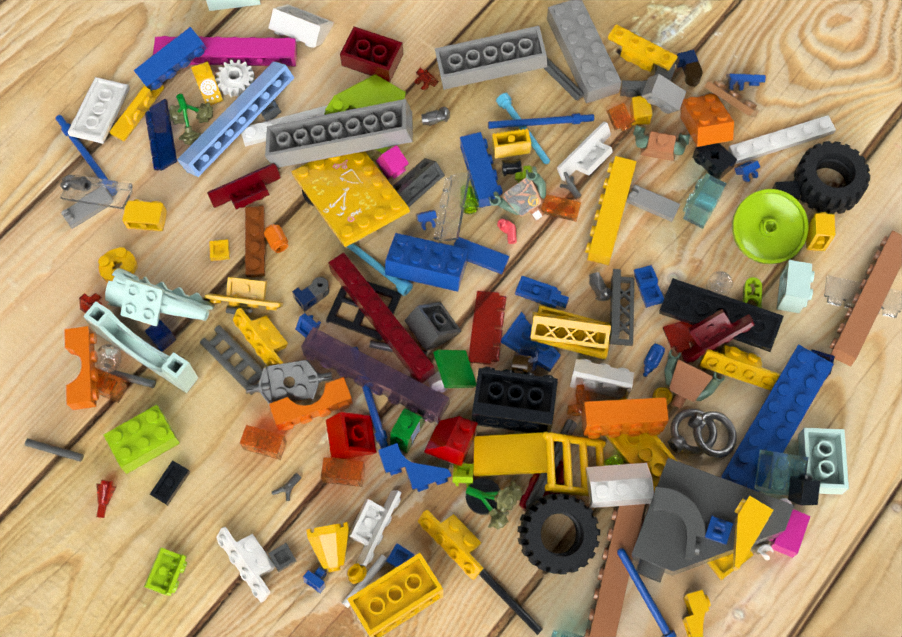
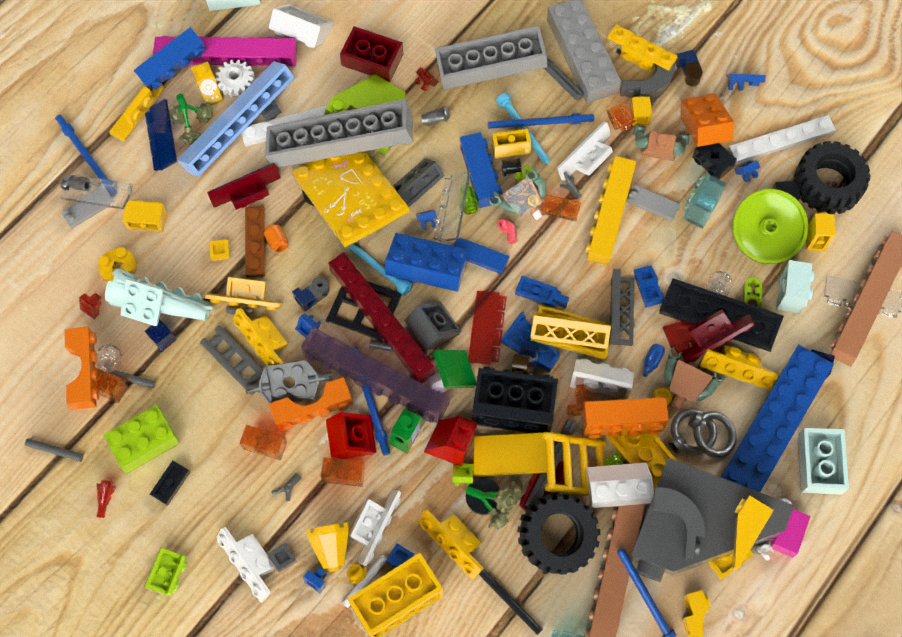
(98, 110): white tile -> none
(171, 368): light aqua arch -> none
(392, 163): dark pink brick -> none
(418, 474): blue arch -> none
(598, 285): flat silver arm -> none
(663, 94): light grey brick -> none
(718, 530): blue tile -> none
(732, 97): medium nougat plate -> none
(775, 471): clear light blue brick -> none
(804, 489): black brick -> none

